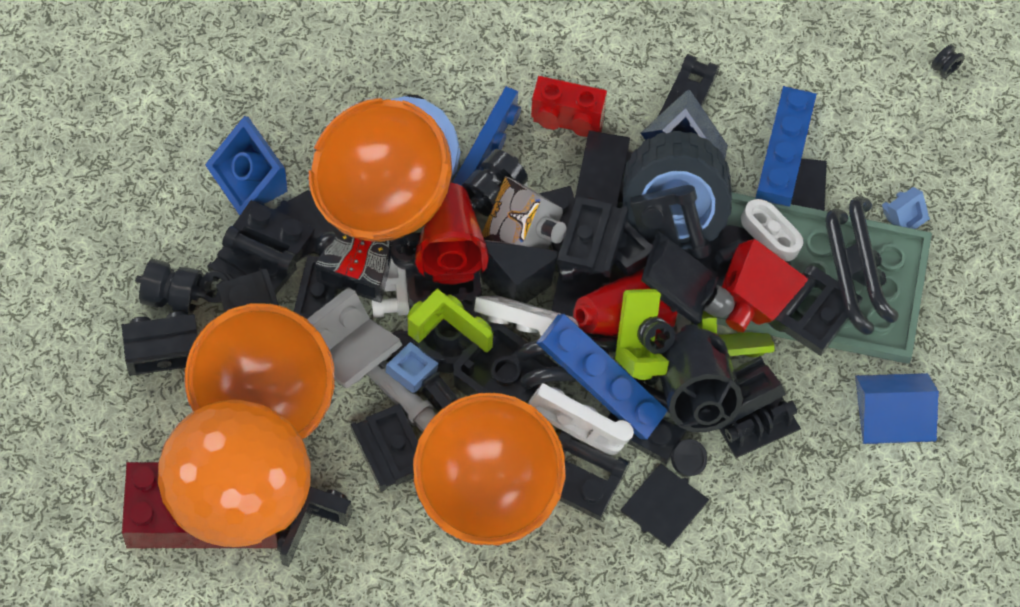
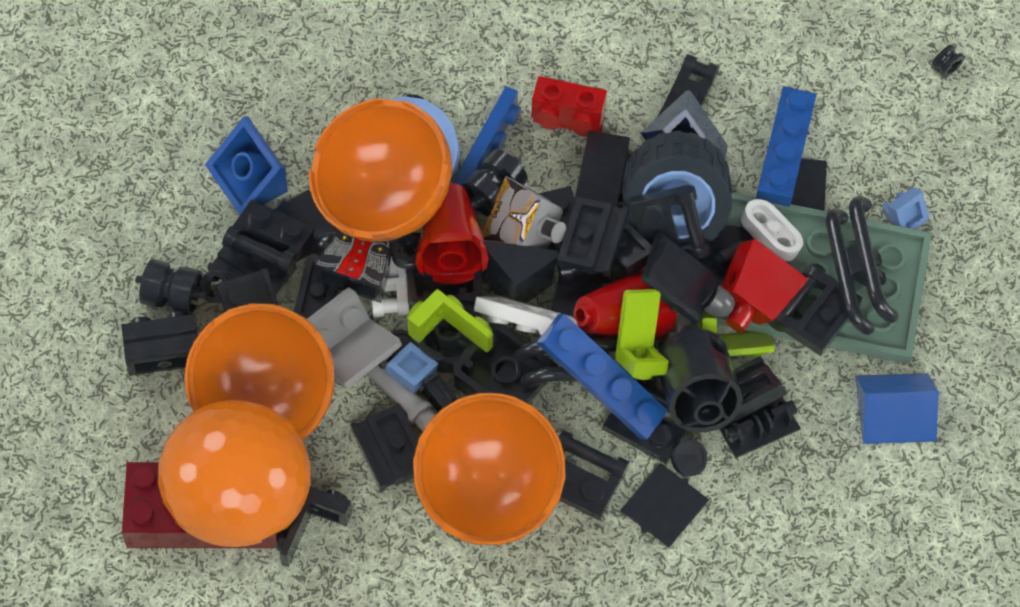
(581, 420): white plate -> none
(648, 330): black bush -> none

